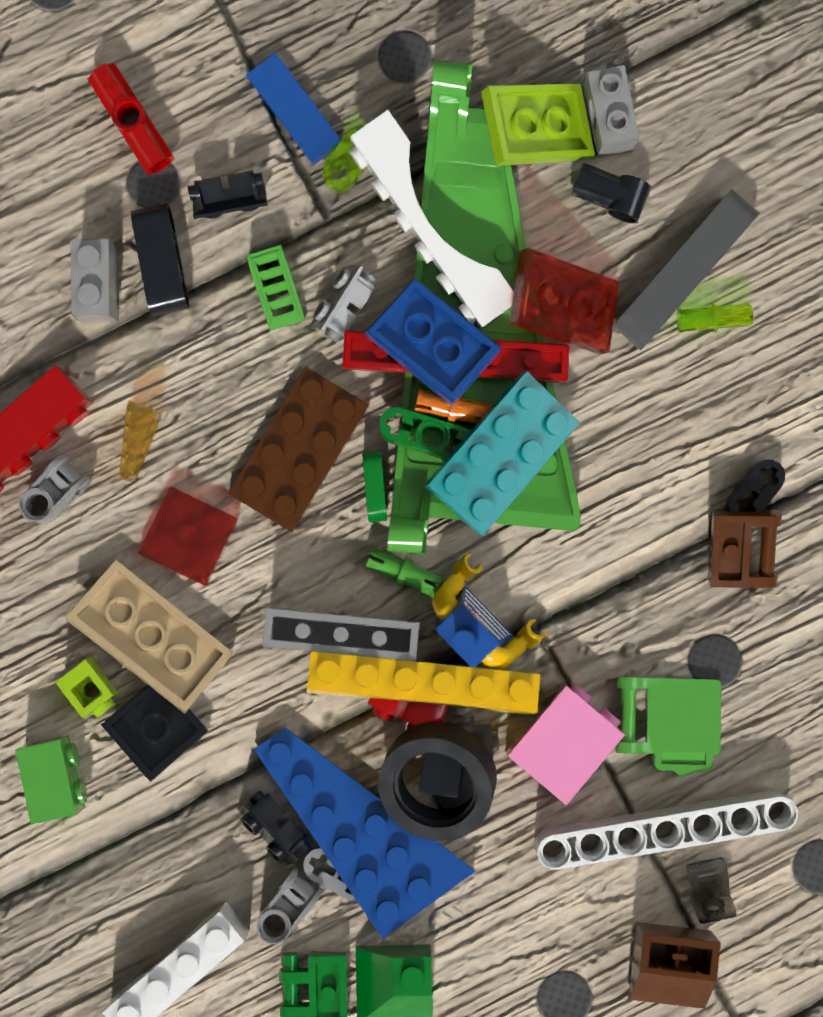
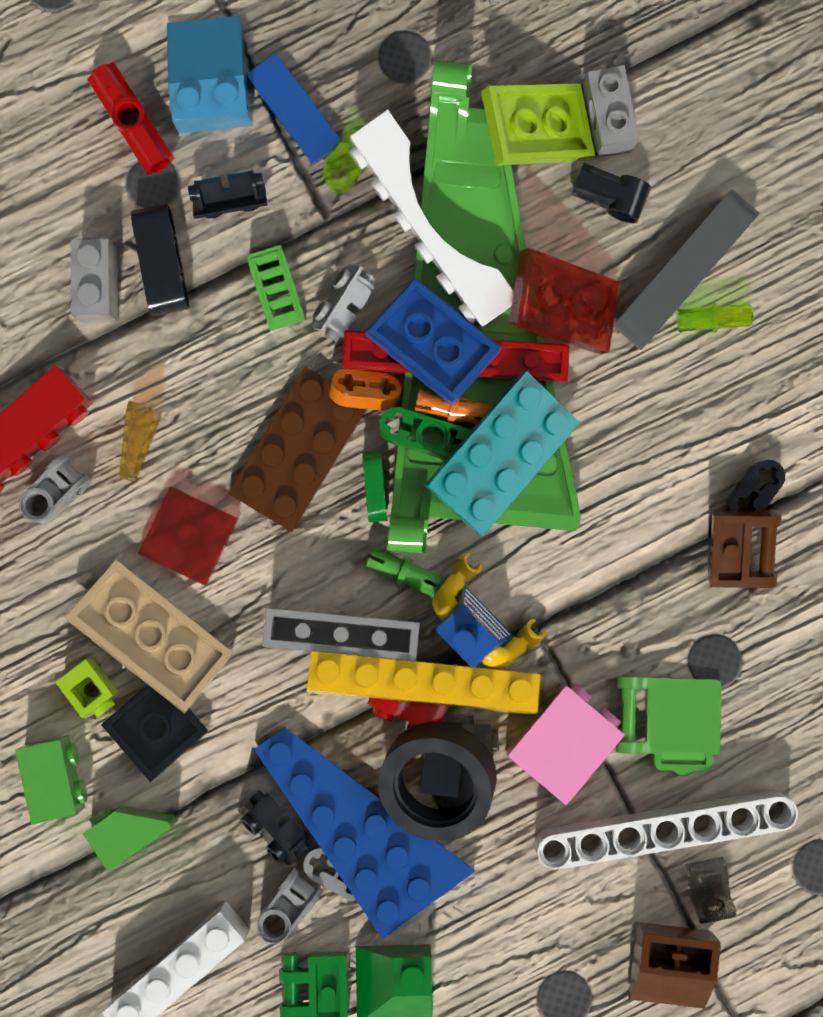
(125, 832): none -> bright green slope
(207, 75): none -> dark azure slope
(364, 389): none -> orange beam

